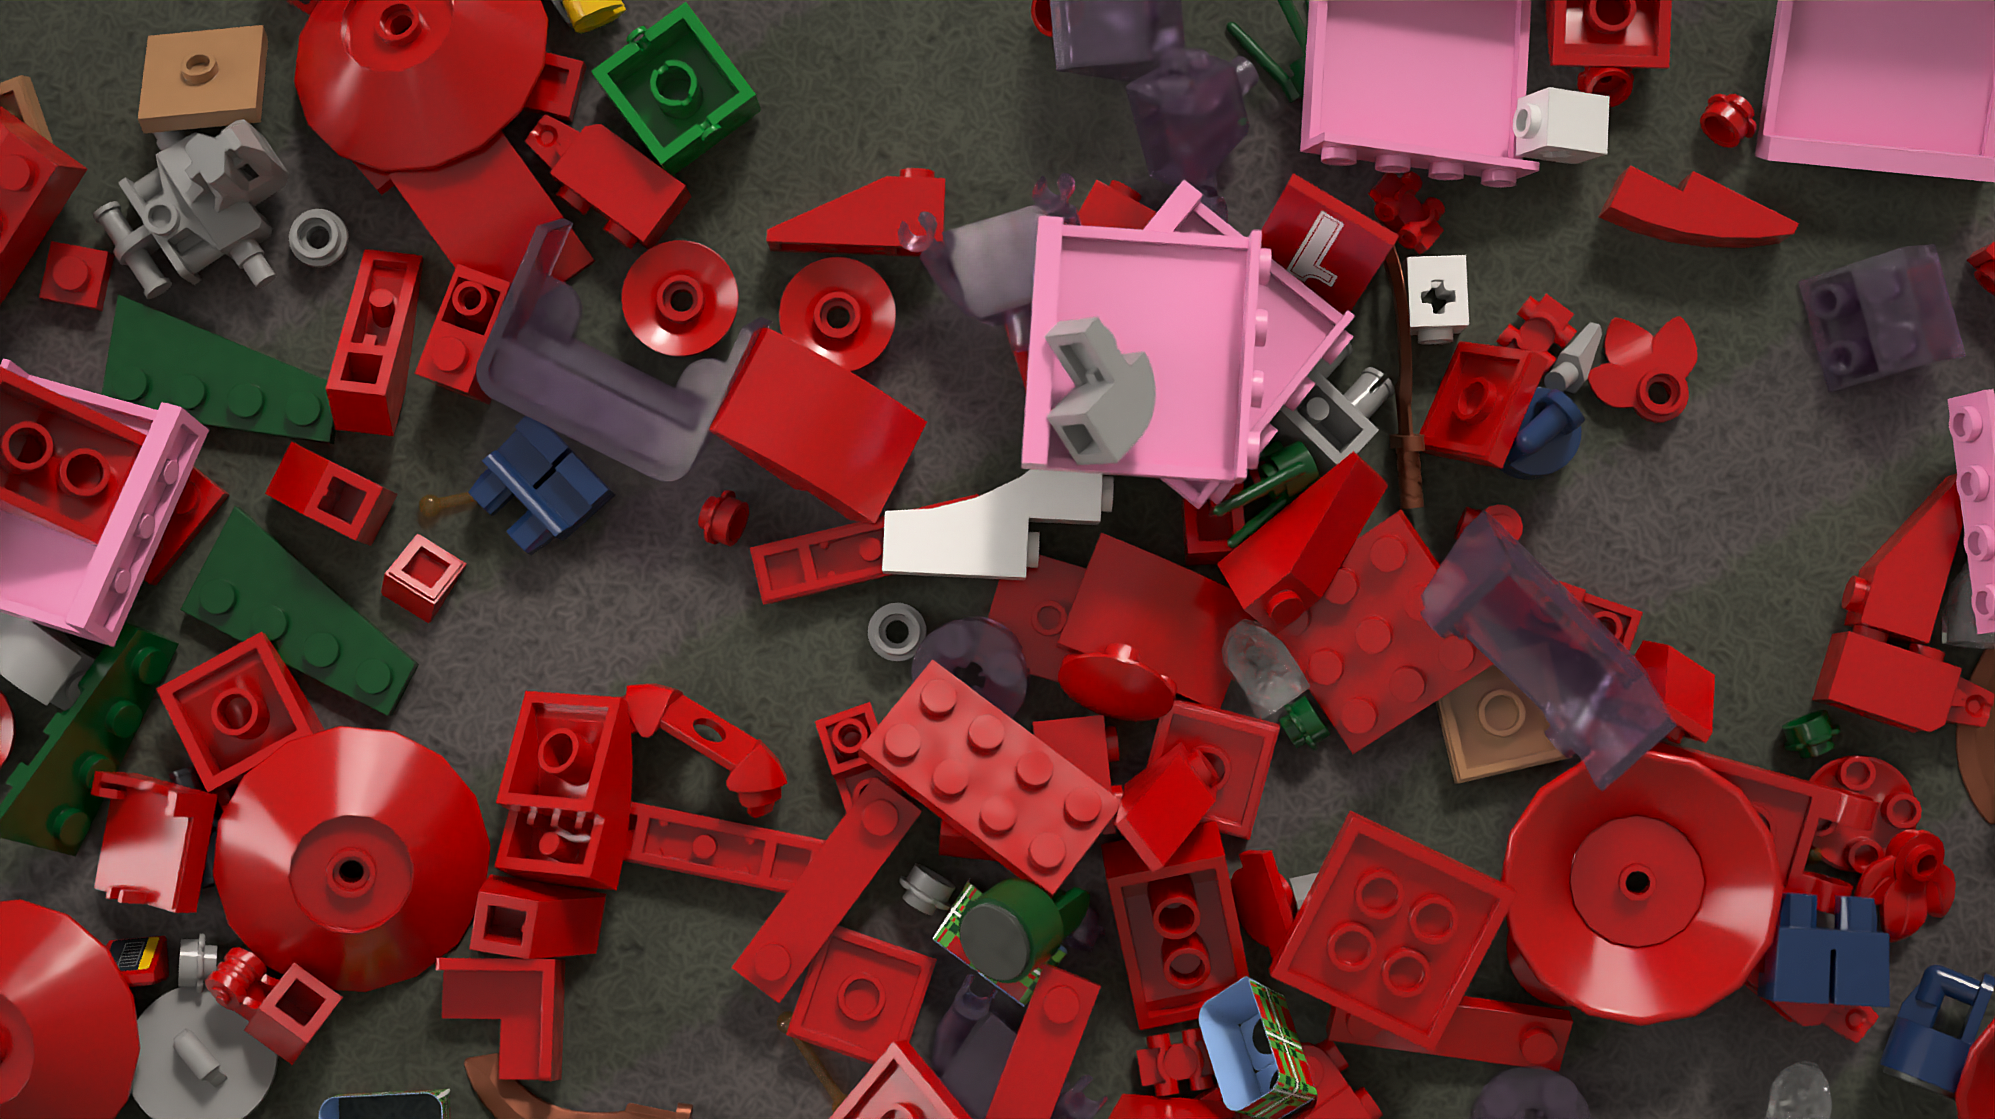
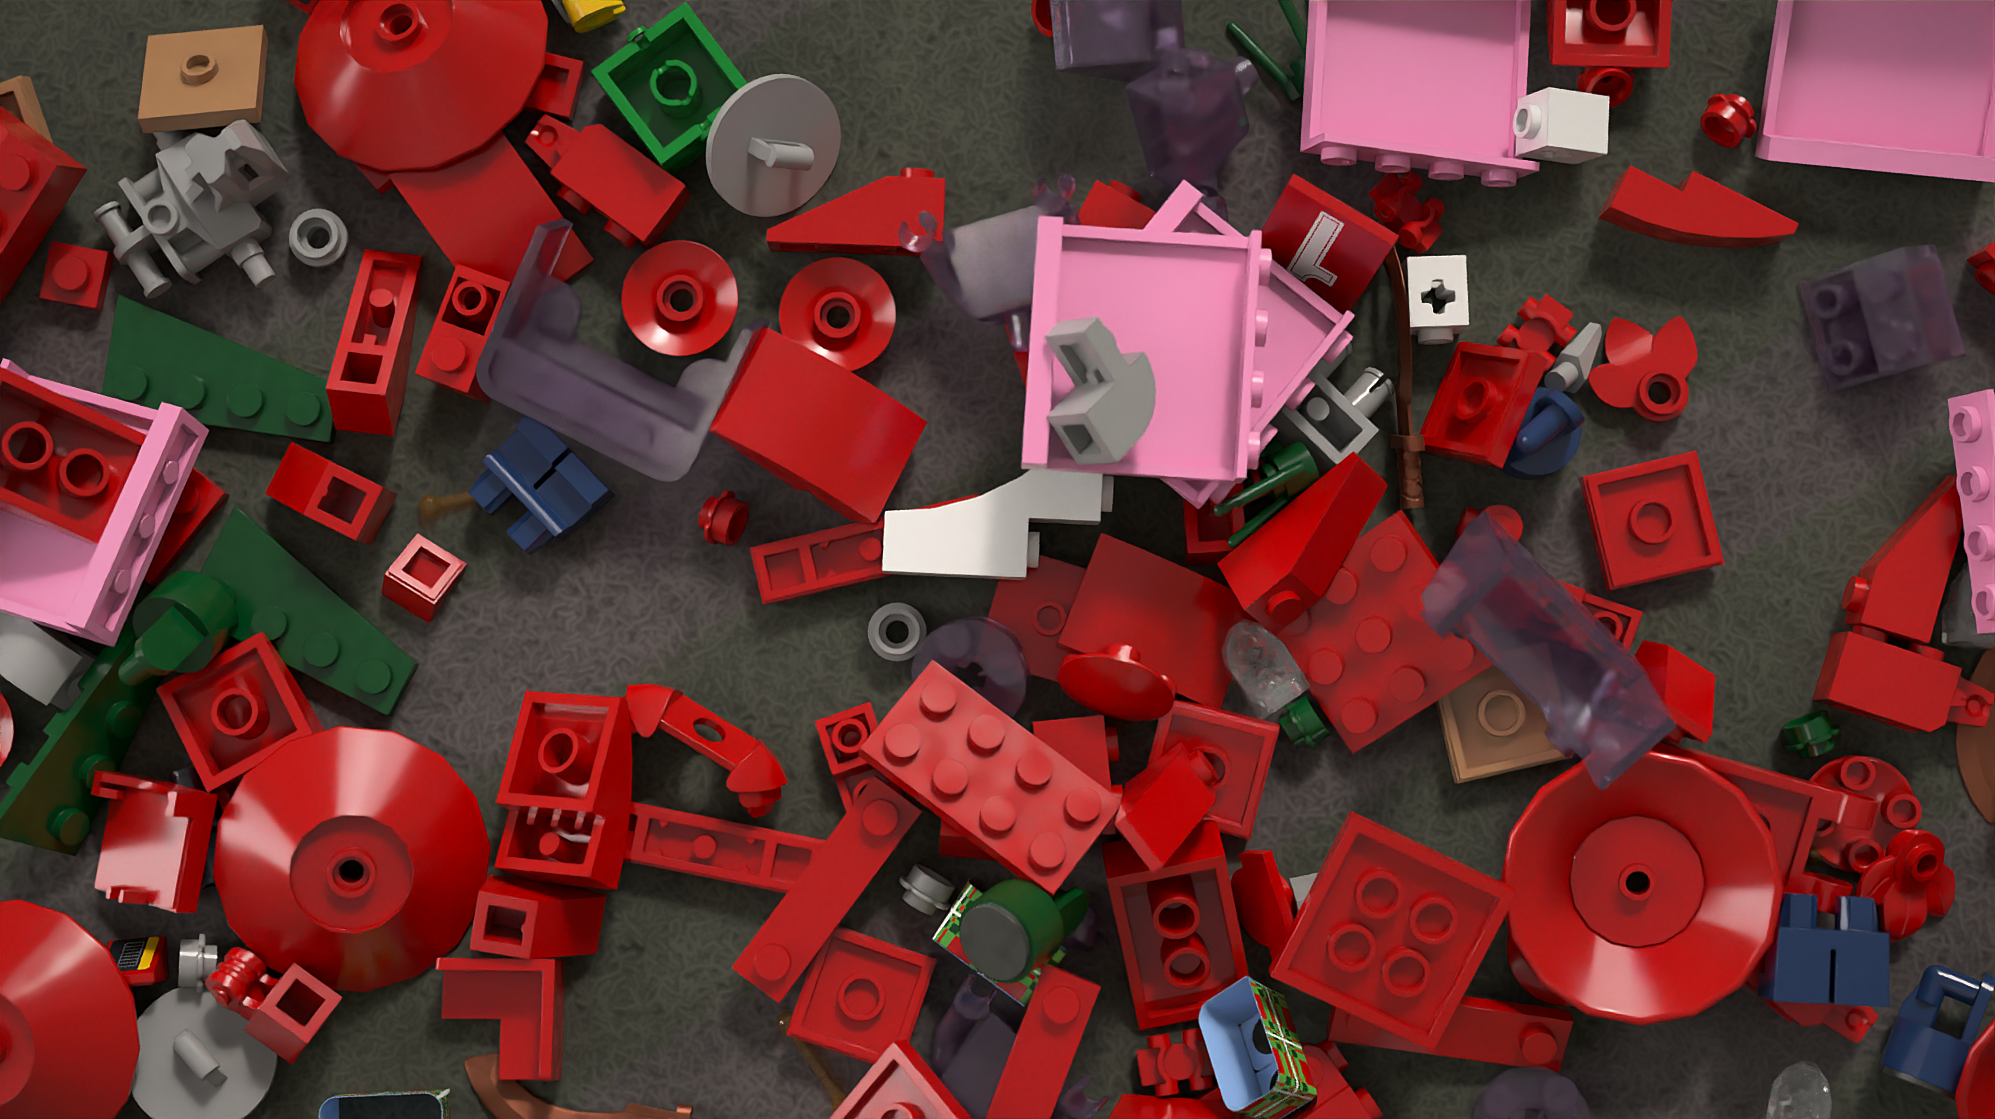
(180, 627): none -> dark green piece
(773, 145): none -> light grey shield
(1651, 520): none -> red plate

